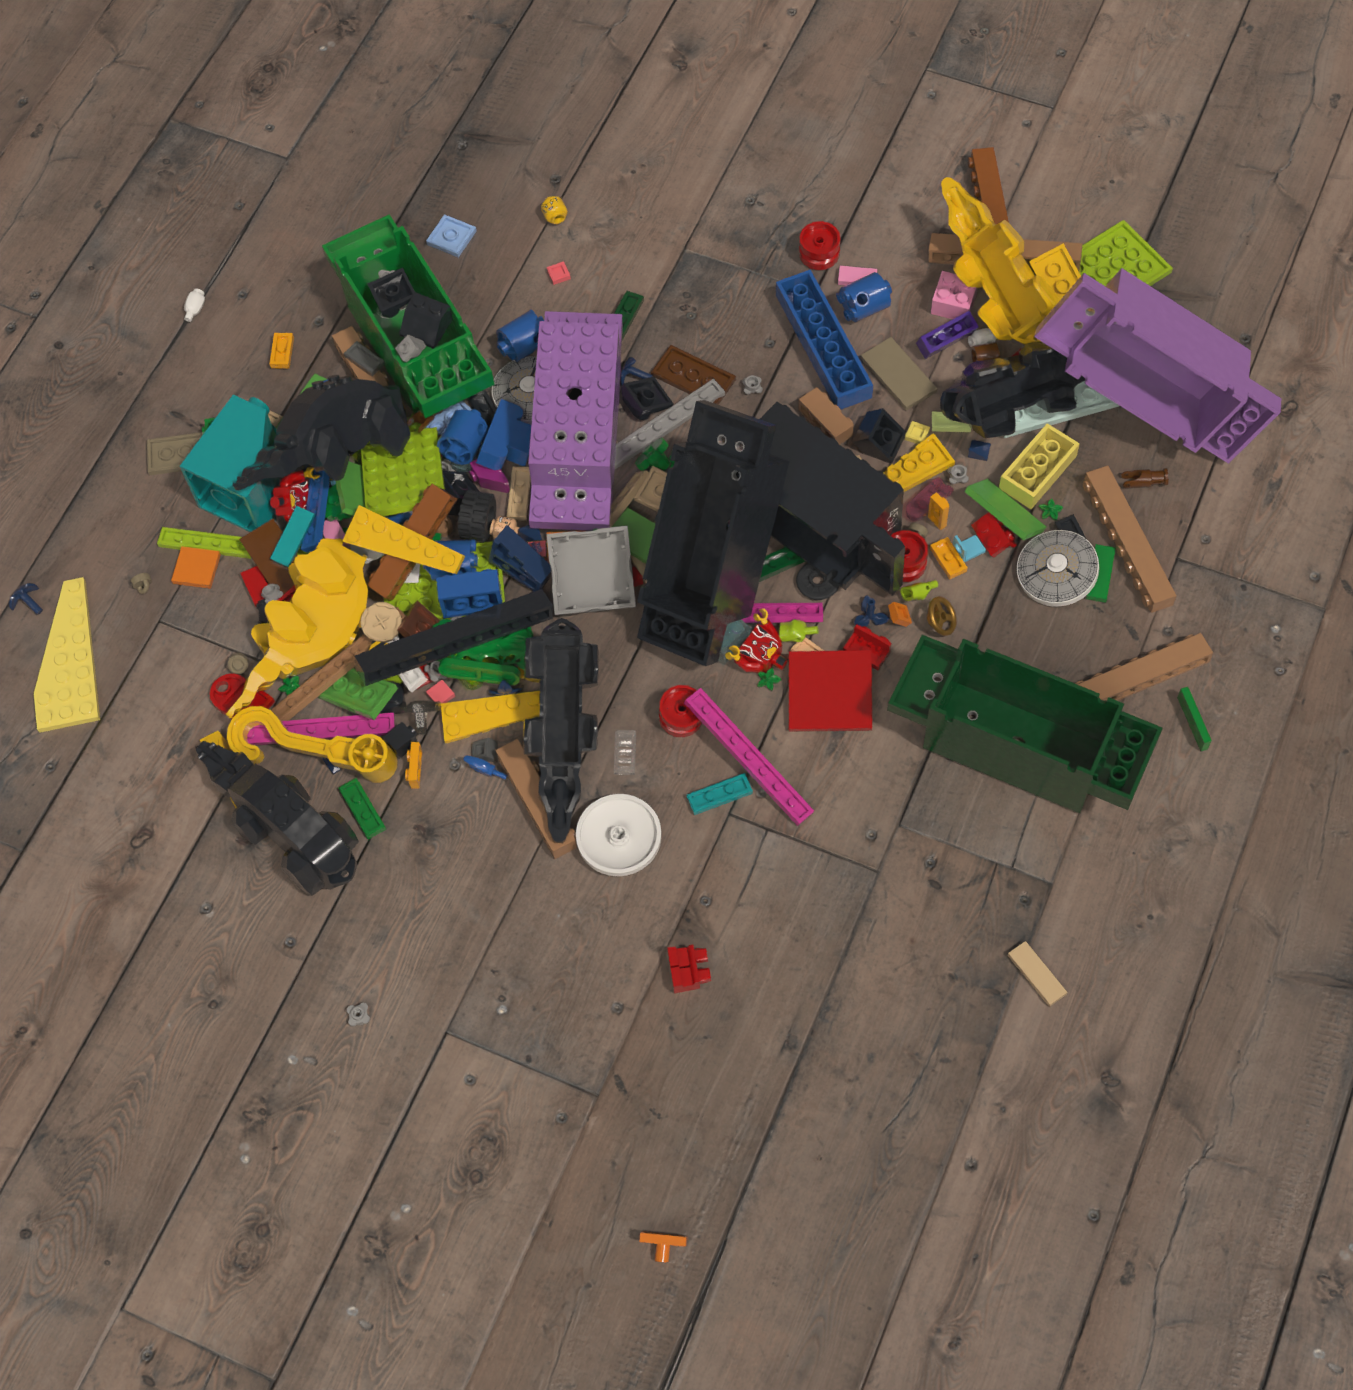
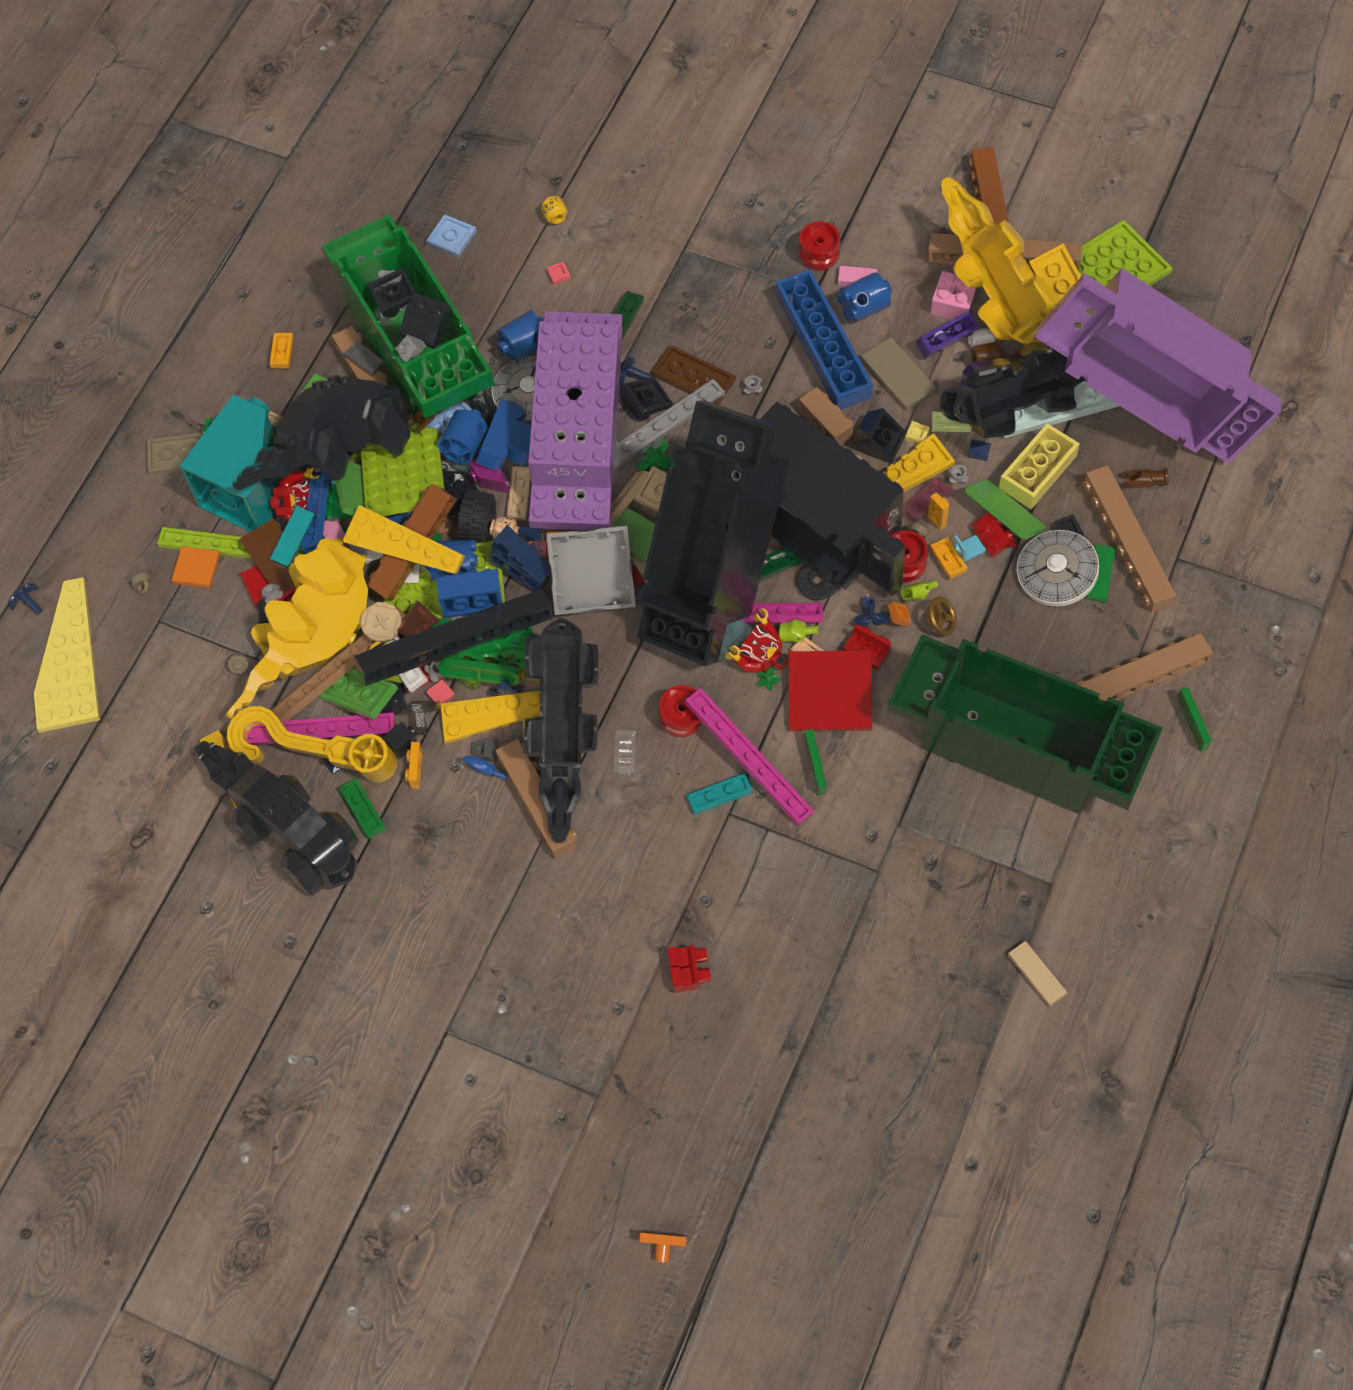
(193, 304): white plant -> none
(225, 700): red tile -> none
(290, 685): green plant -> none
(358, 1020): light grey plate -> none
(618, 835): white dish -> none
(815, 762): none -> green tile
(1050, 510): green plant -> none

